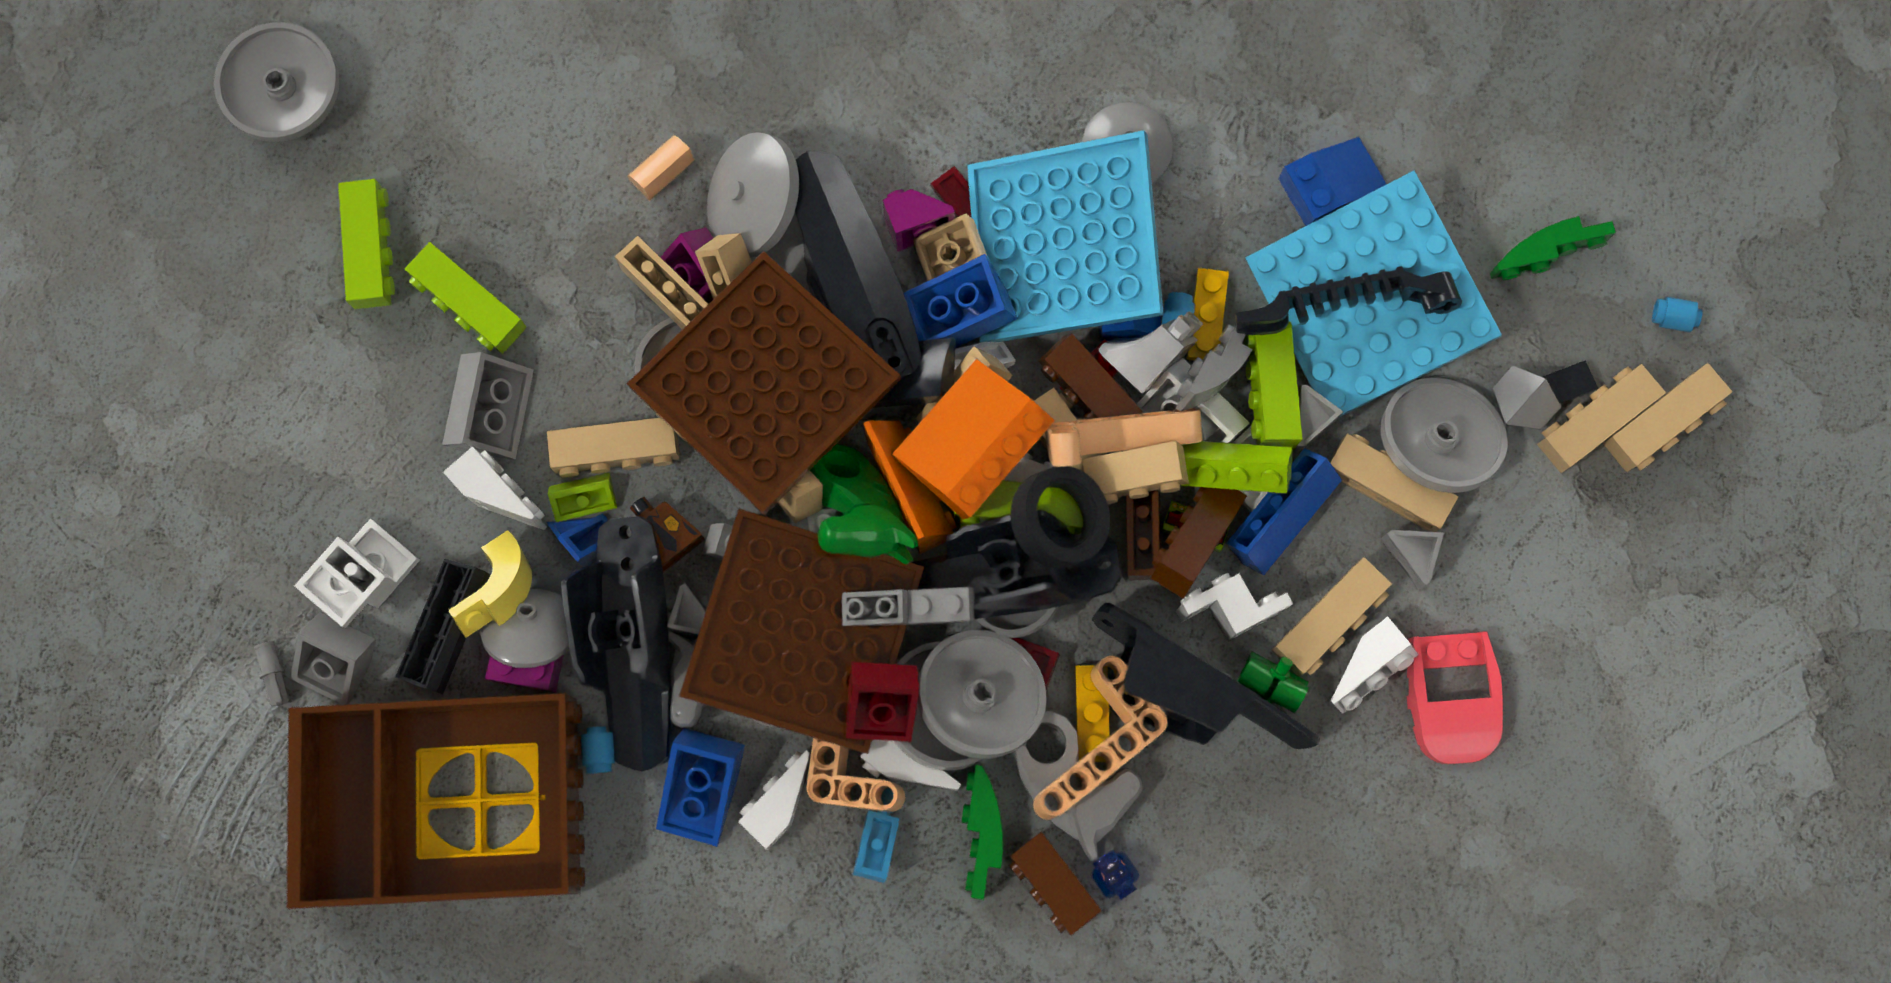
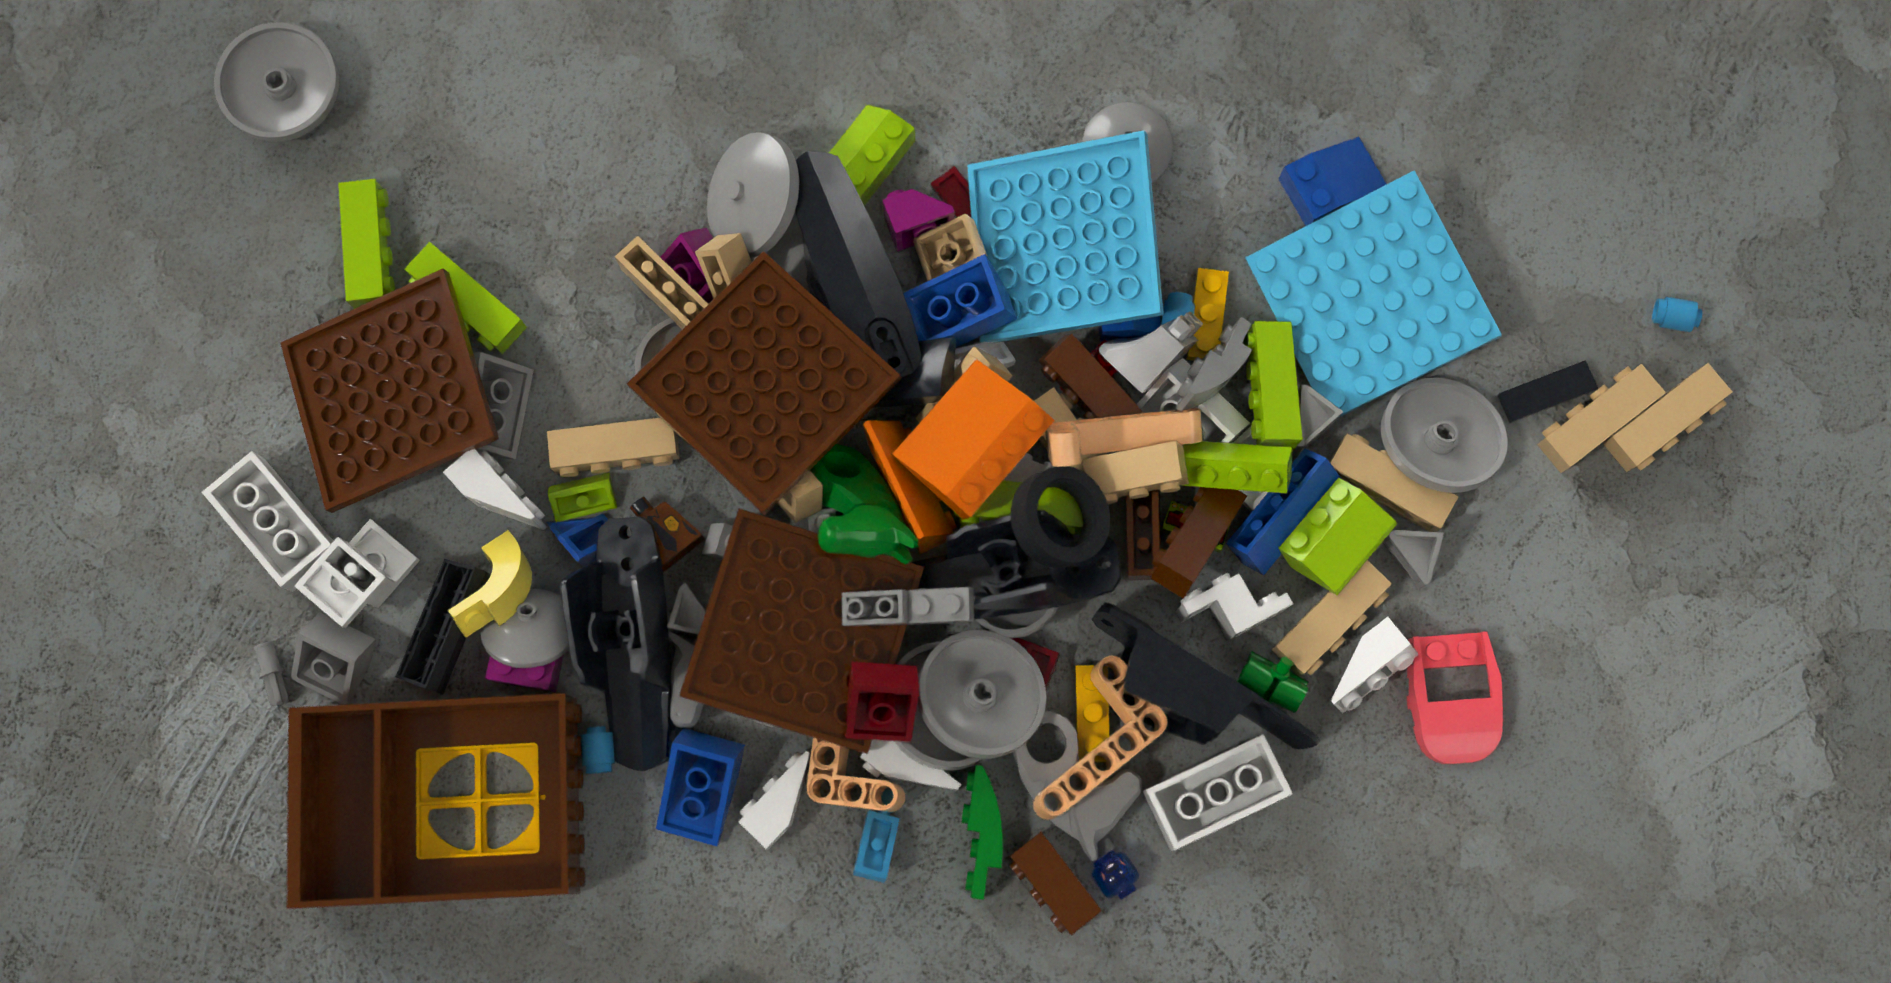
(269, 519): none -> white brick
(388, 391): none -> reddish brown plate
(661, 167): light nougat brick -> none
(873, 148): none -> lime slope
(1217, 792): none -> white brick
(1337, 536): none -> lime slope
(1435, 293): black piece -> none
(1525, 399): light grey slope -> none
(1546, 245): green slope -> none

